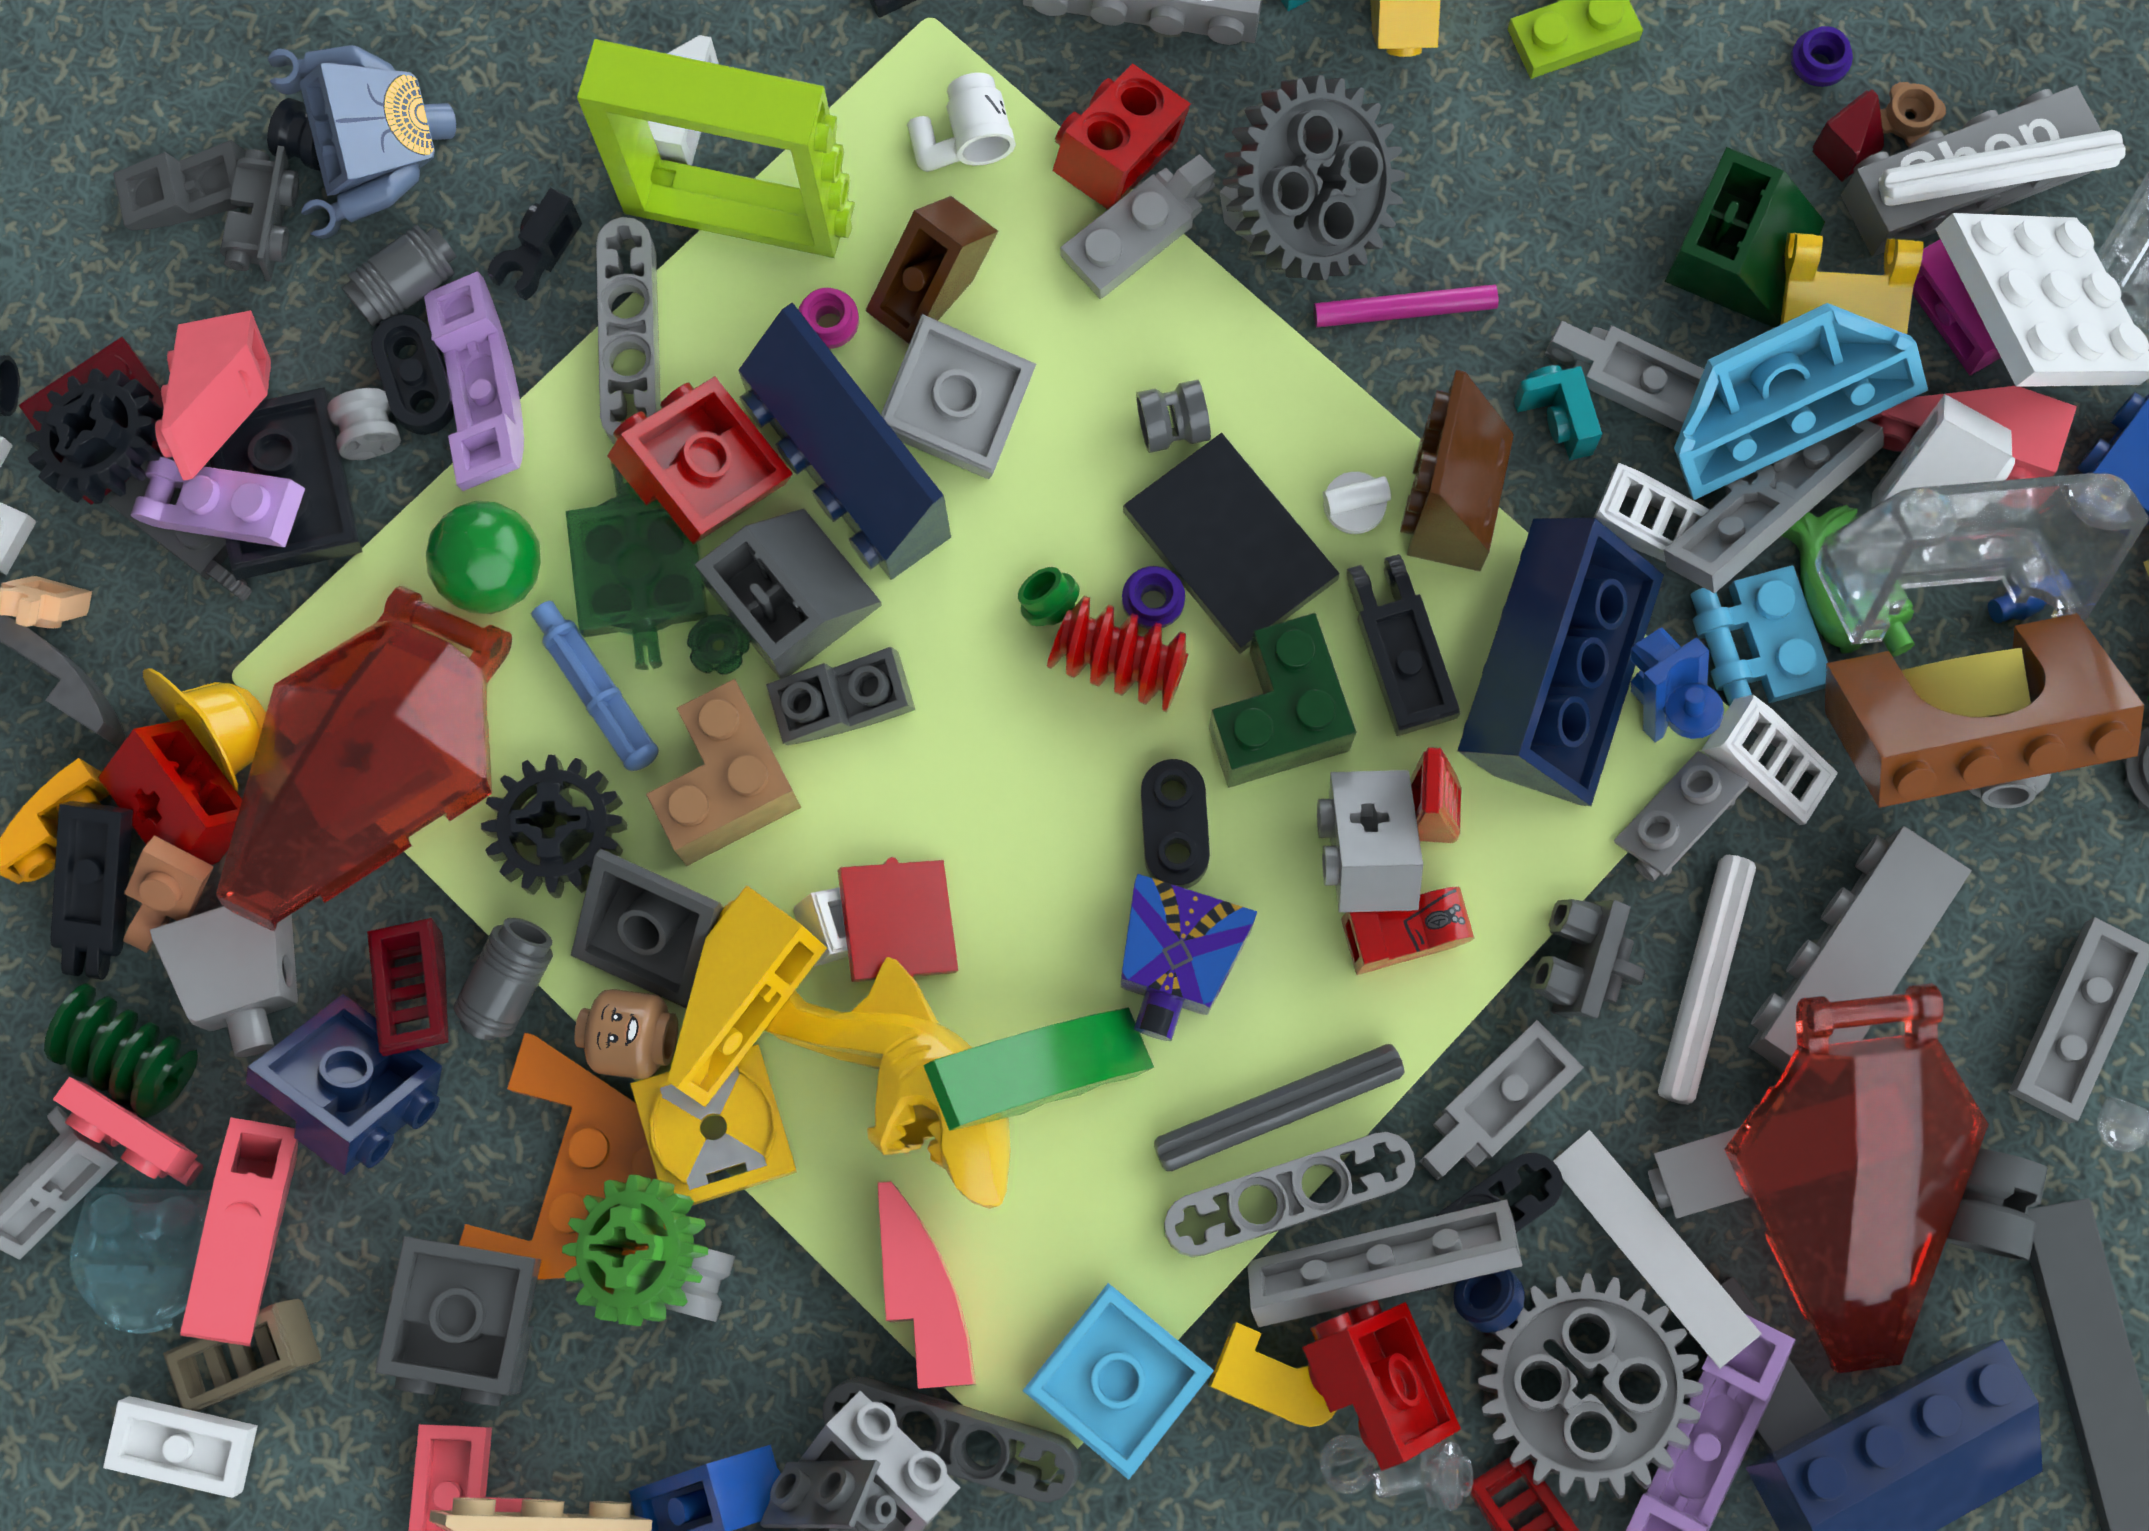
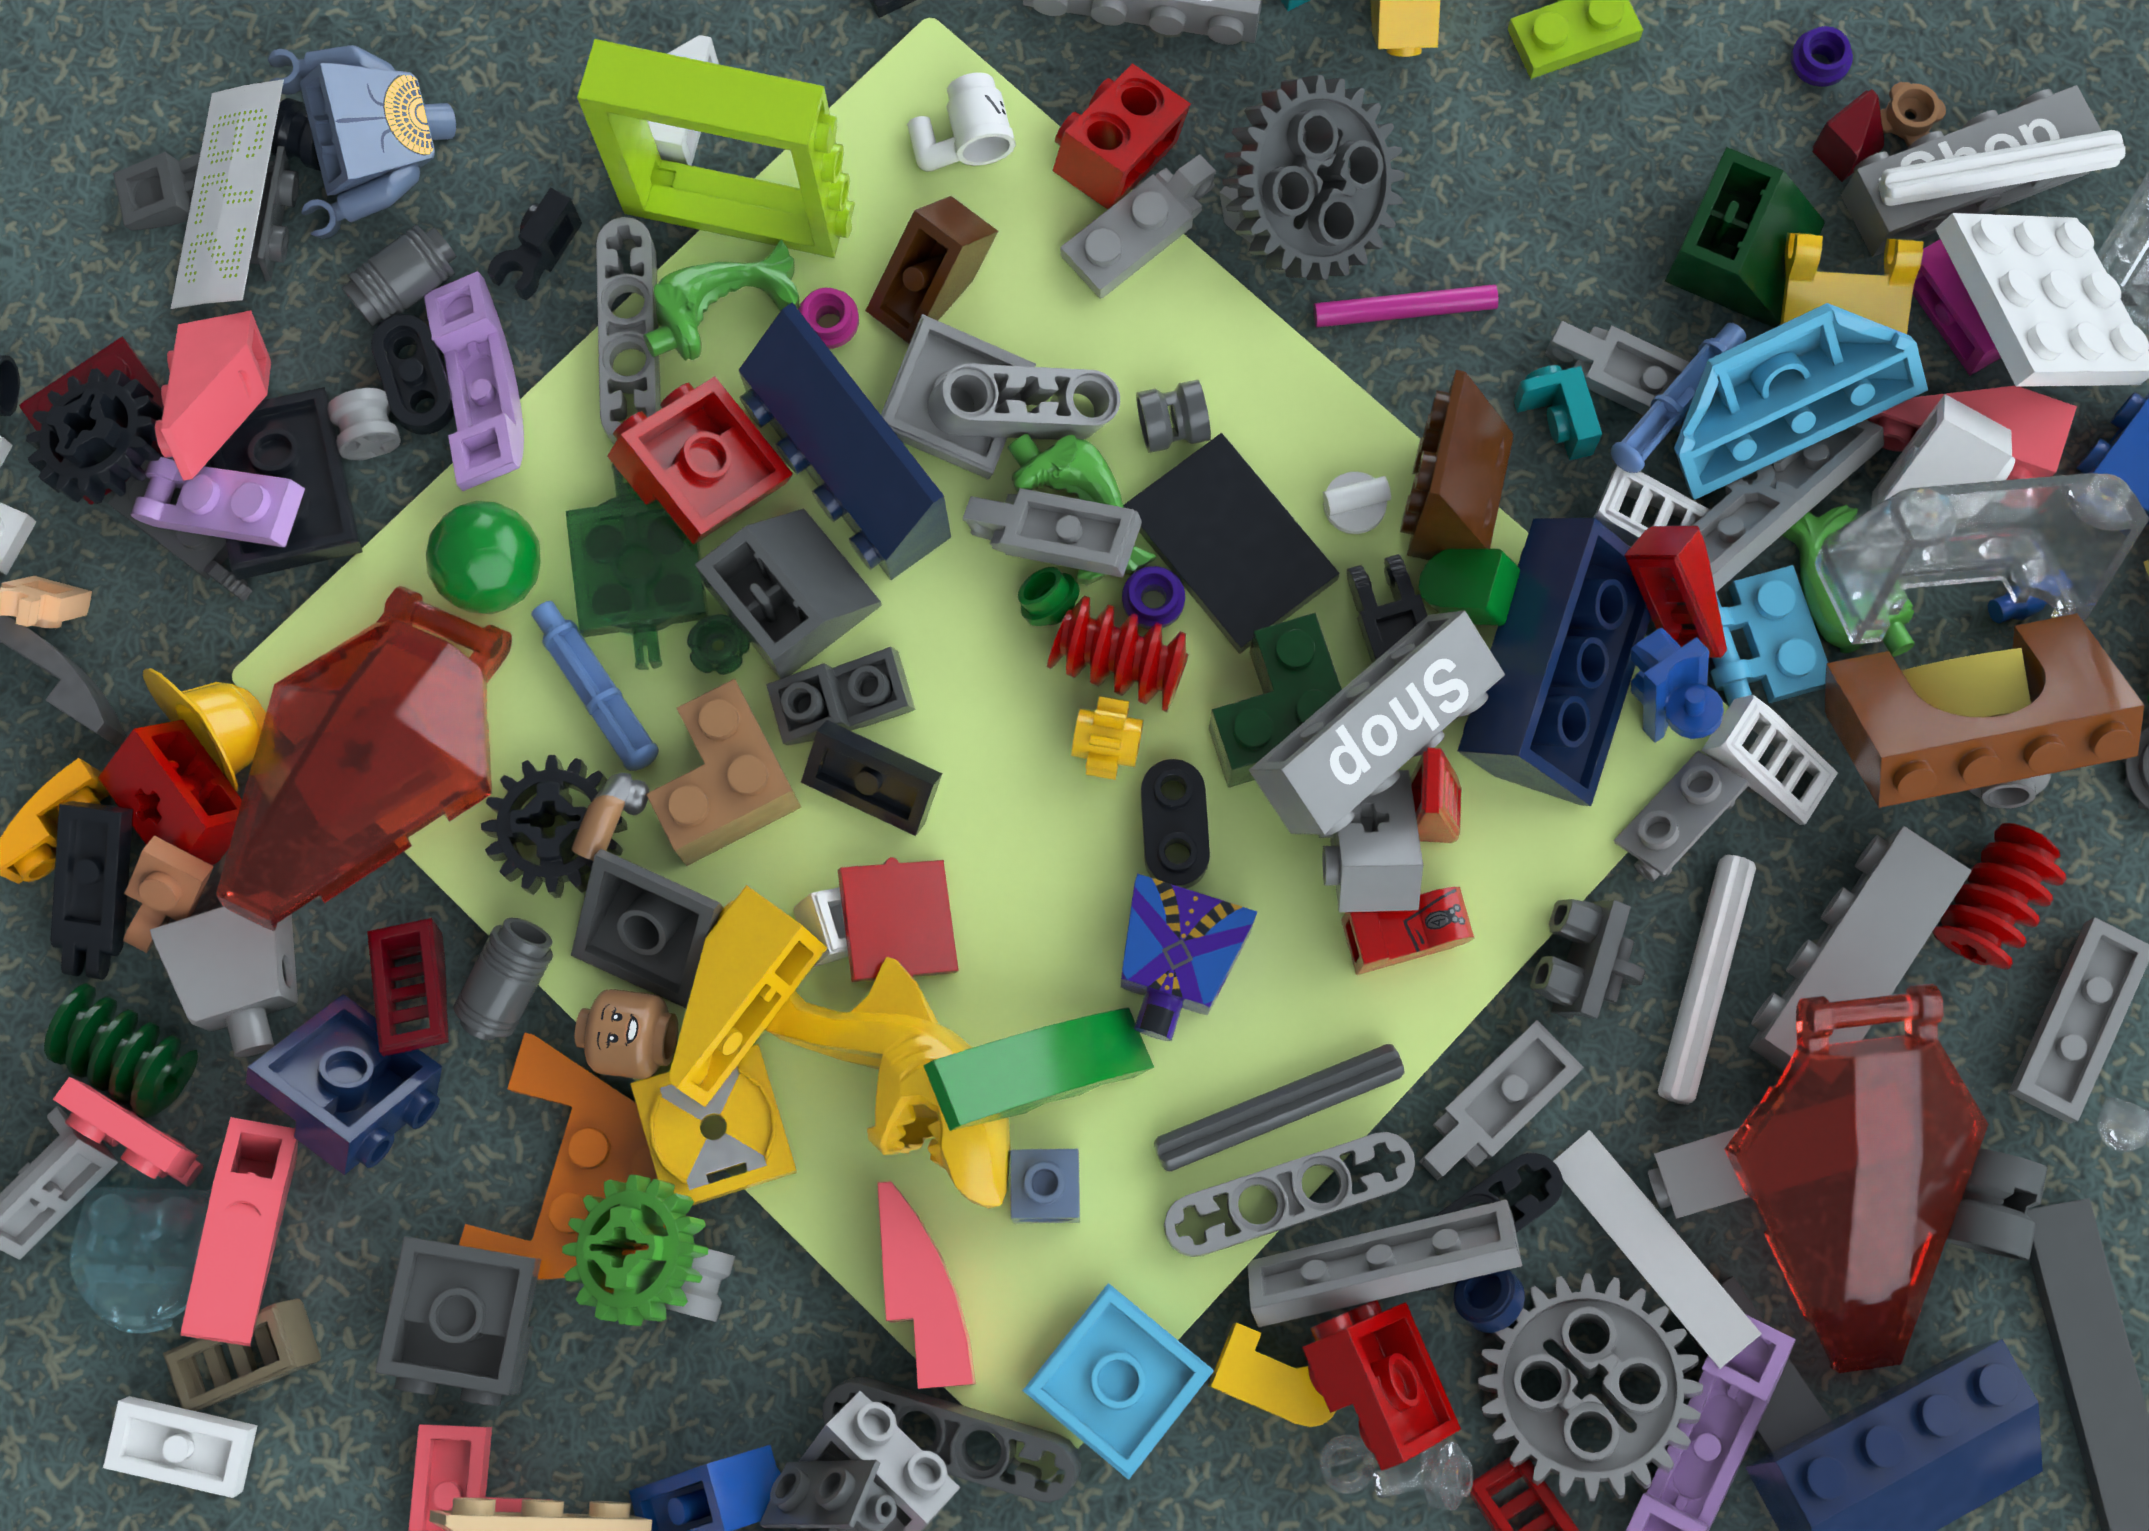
(227, 194): none -> white sticker
(603, 813): none -> medium nougat arm
(689, 291): none -> bright green animal
(871, 777): none -> black plate
(1000, 383): none -> light grey beam
(1045, 1186): none -> sand blue brick
(1057, 530): none -> light grey hinge
(1079, 470): none -> bright green animal
(1107, 737): none -> yellow gear
(1378, 724): none -> light grey brick
(1471, 582): none -> green piece
(1670, 407): none -> medium blue piece
(1681, 555): none -> red slope
(2000, 895): none -> red piece

